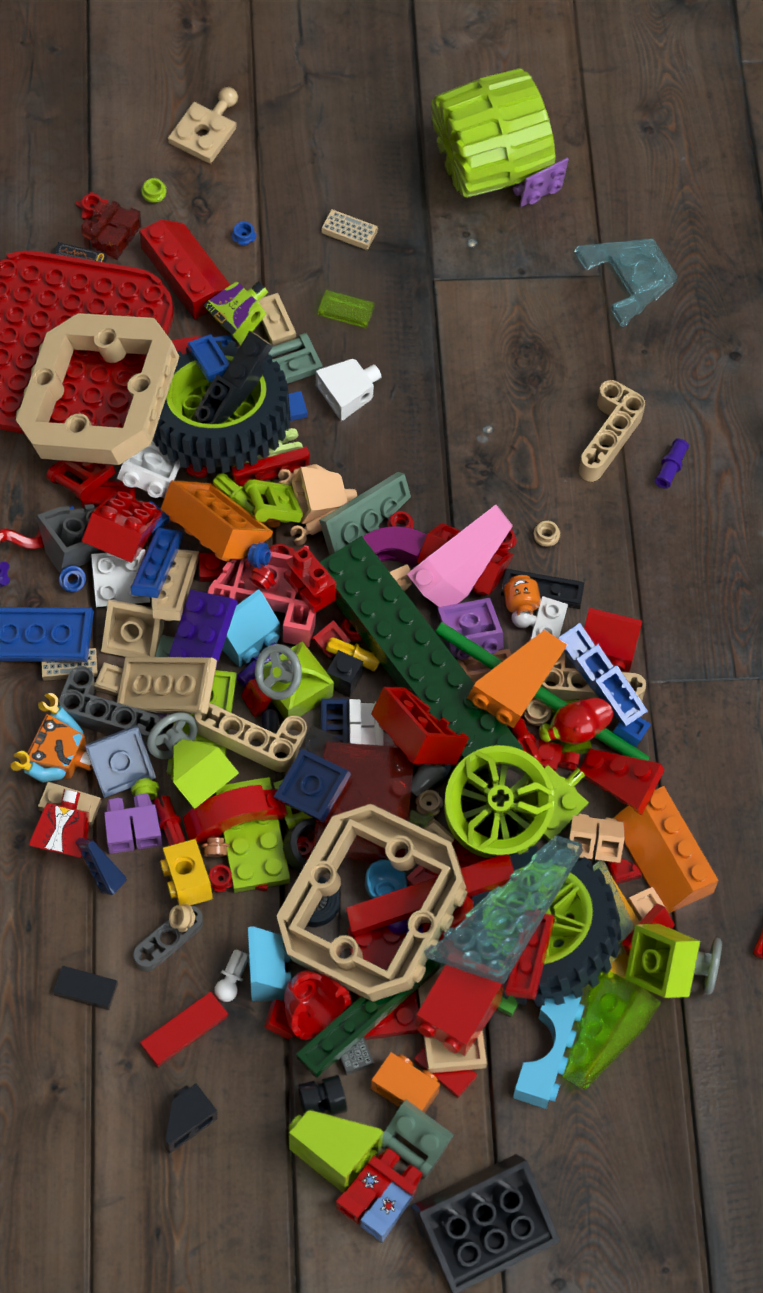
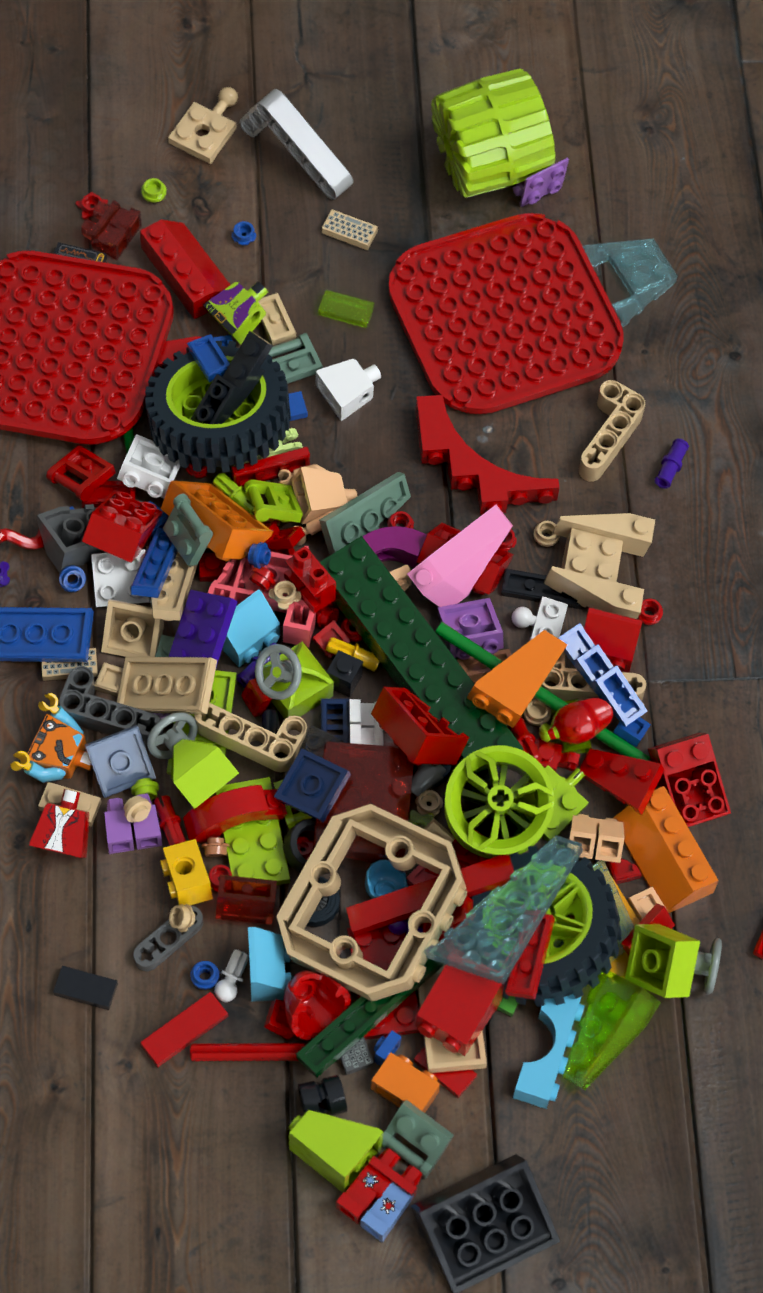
(103, 870): dark blue slope -> none
(113, 338): tan panel -> none
(137, 809): none -> tan plate
(187, 531): none -> sand green plate
(188, 1116): black slope -> none
(202, 967): none -> blue plate
(245, 1051): none -> red axle
(246, 899): none -> clear red brick
(283, 538): none -> red slope
(288, 588): none -> tan plate
(300, 140): none -> beam
(326, 615): none -> red plate
(386, 1046): none -> blue plate
(467, 469): none -> red arch
(505, 313): none -> red plate
(522, 594): orange head -> none
(594, 559): none -> tan wedge
(653, 606): none -> red plate
(692, 778): none -> red slope

